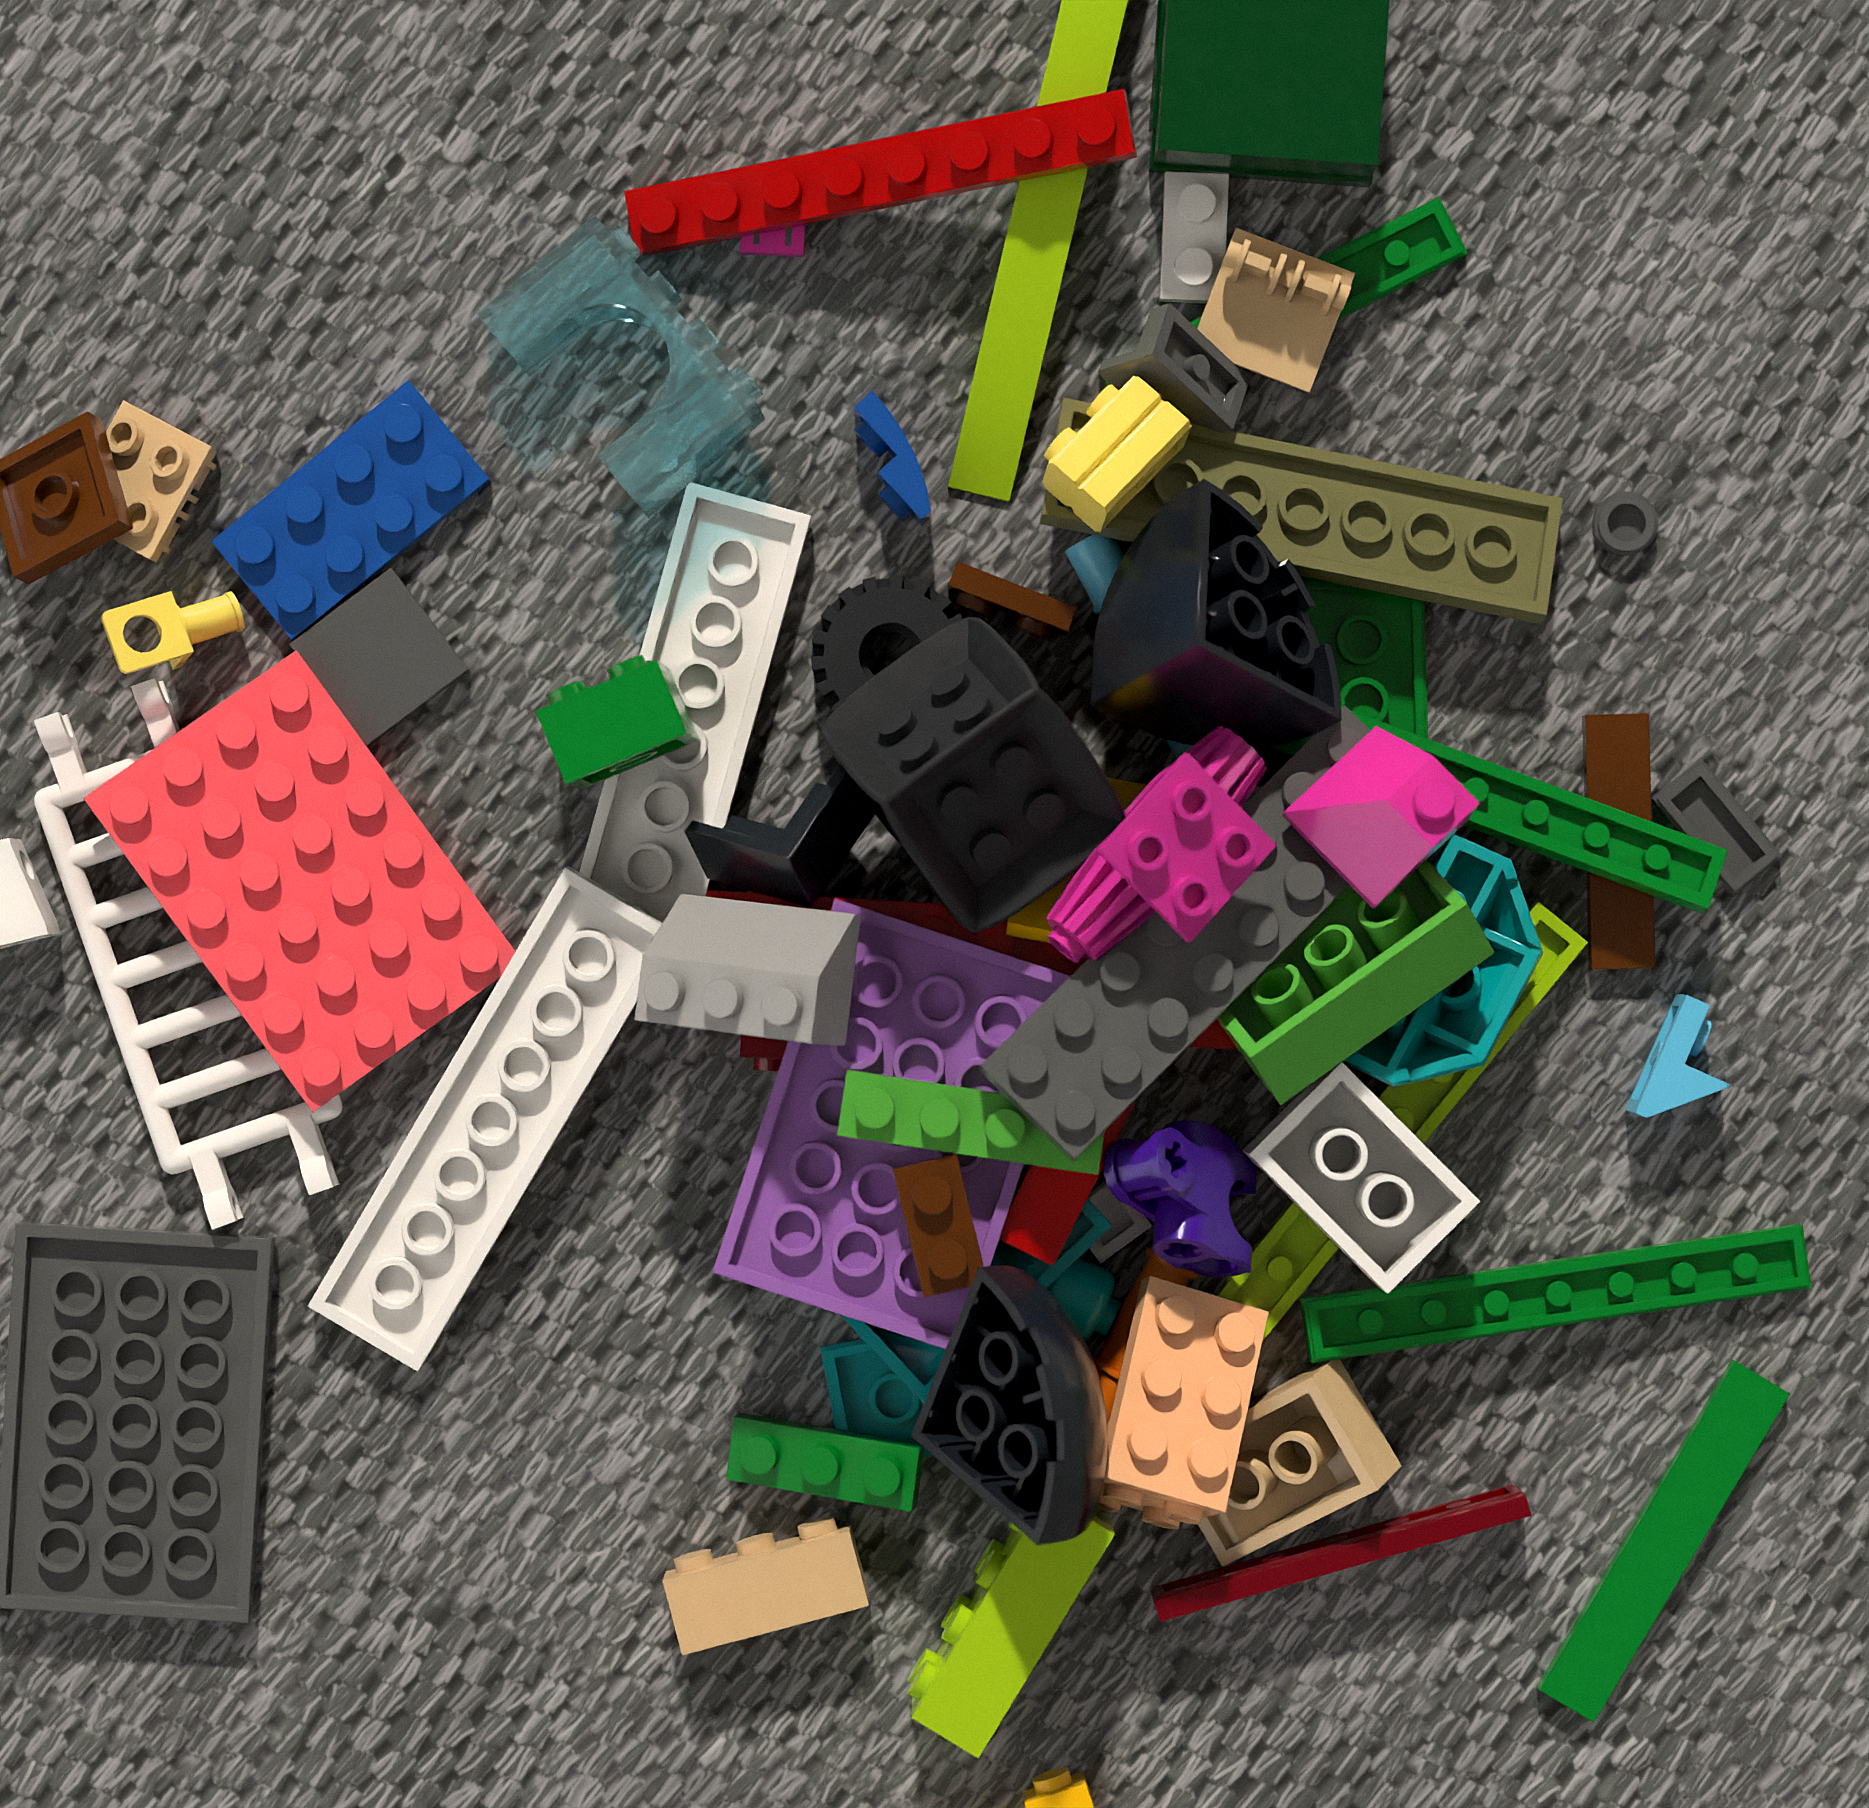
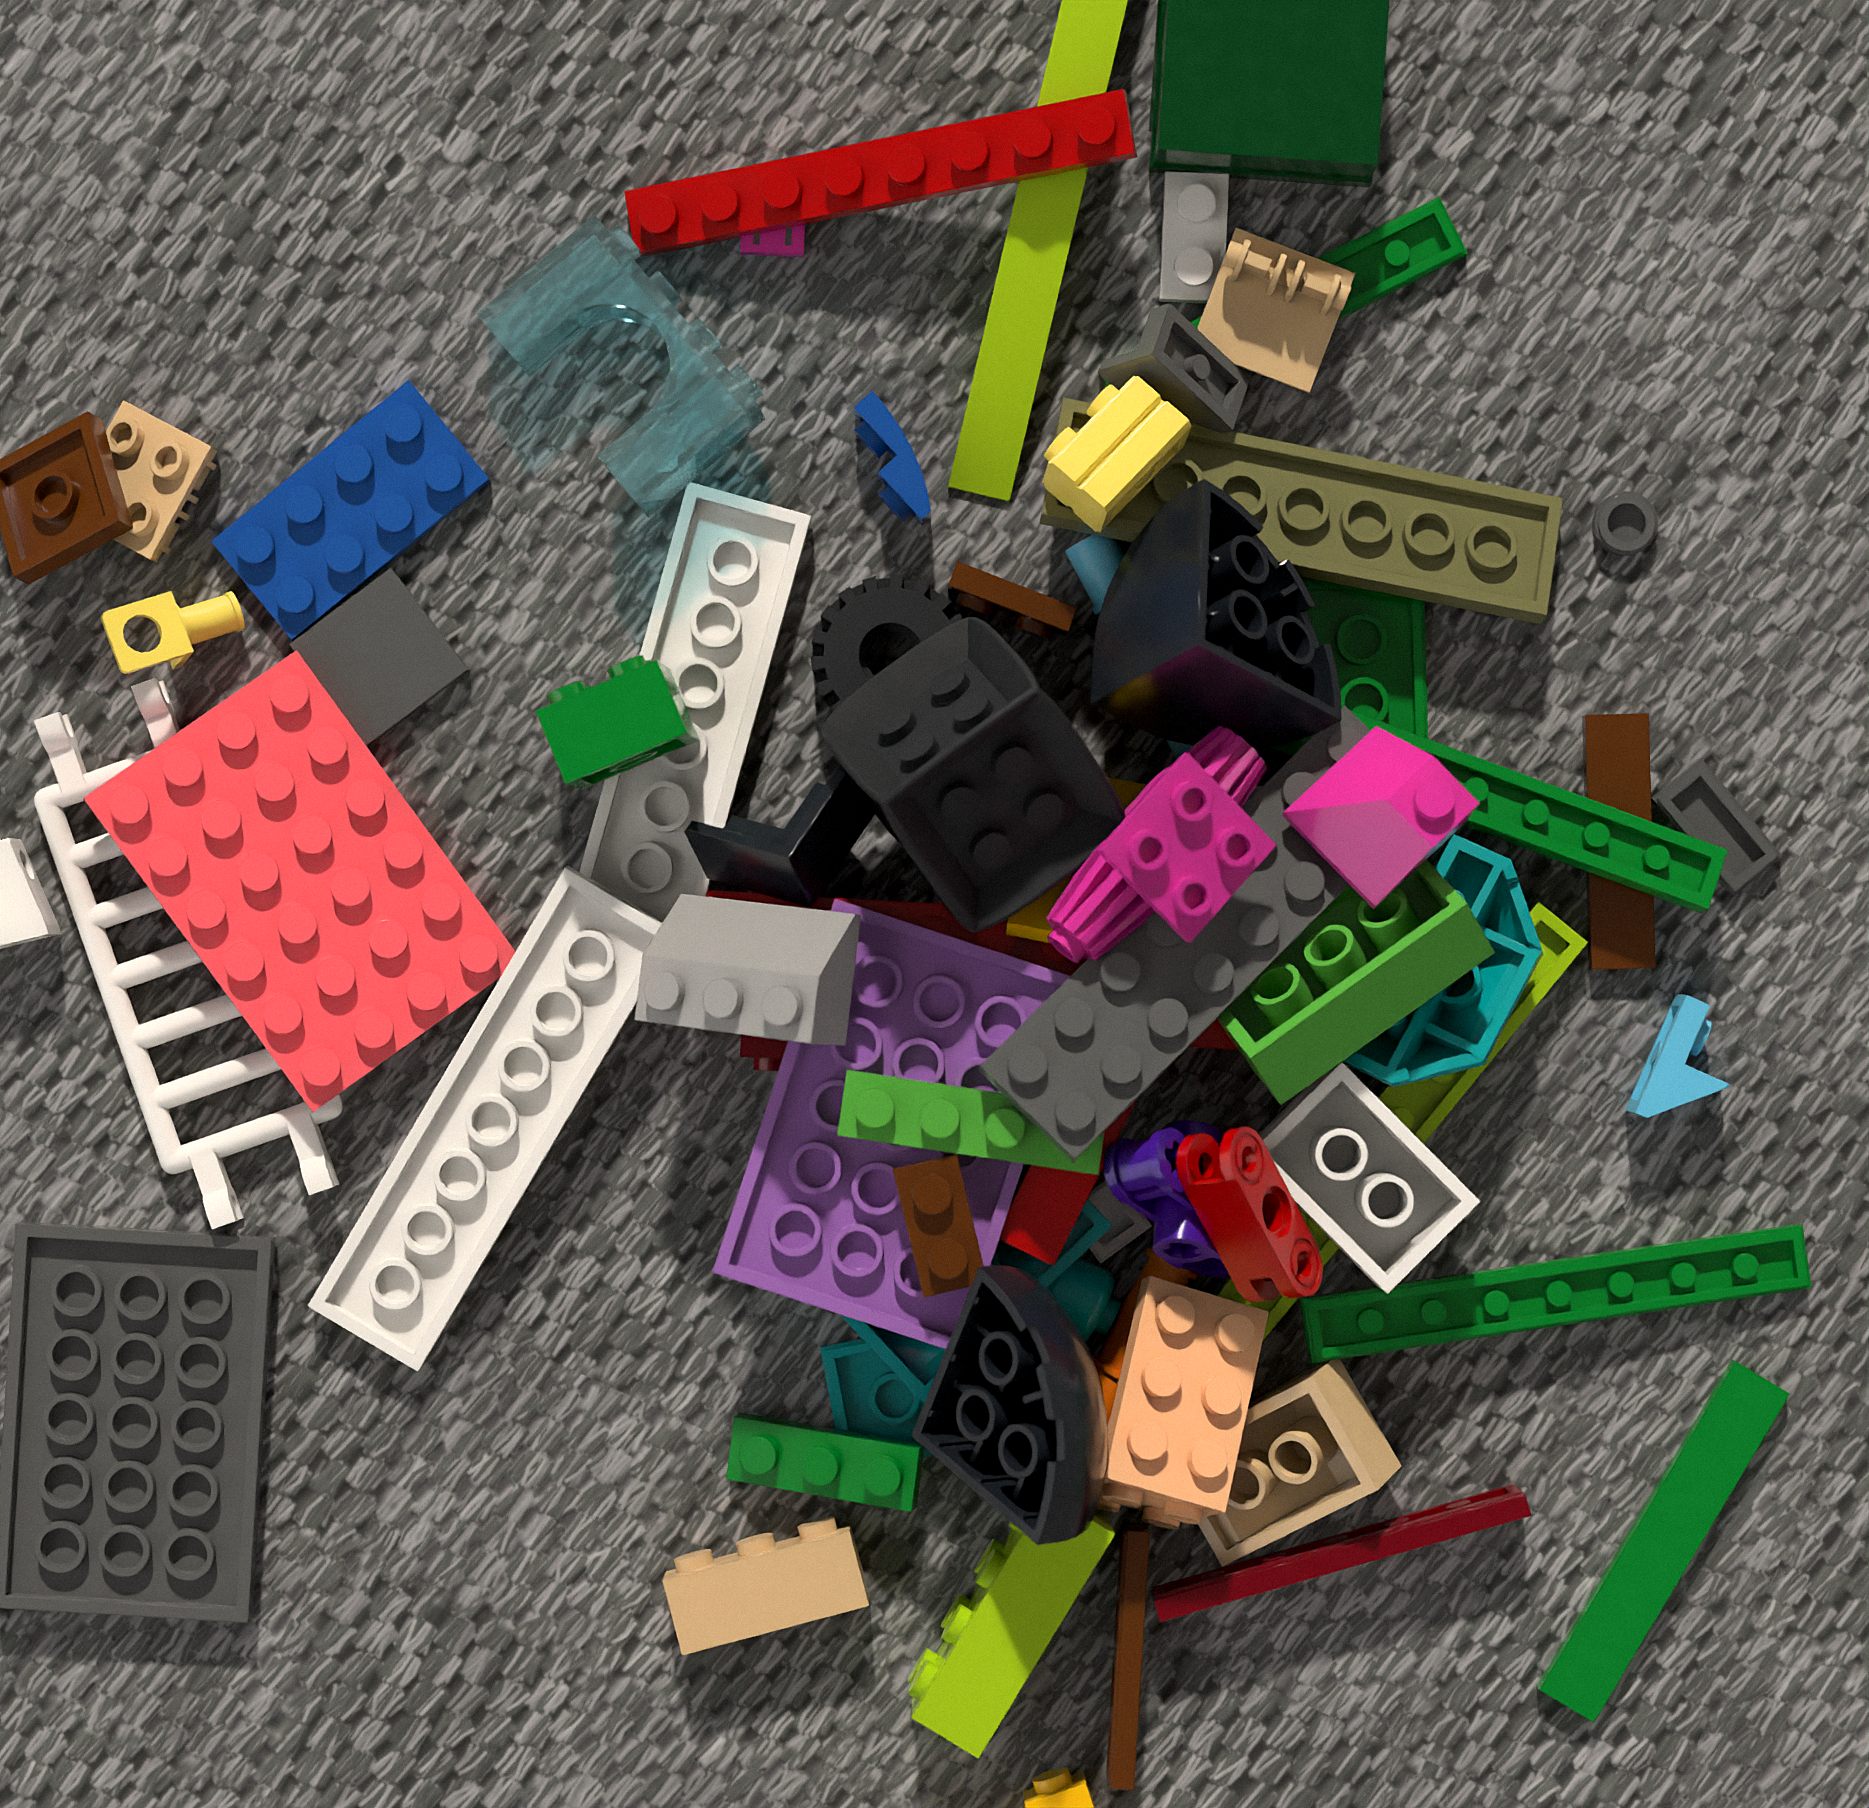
(1127, 1656): none -> reddish brown tile
(1250, 1215): none -> red piece

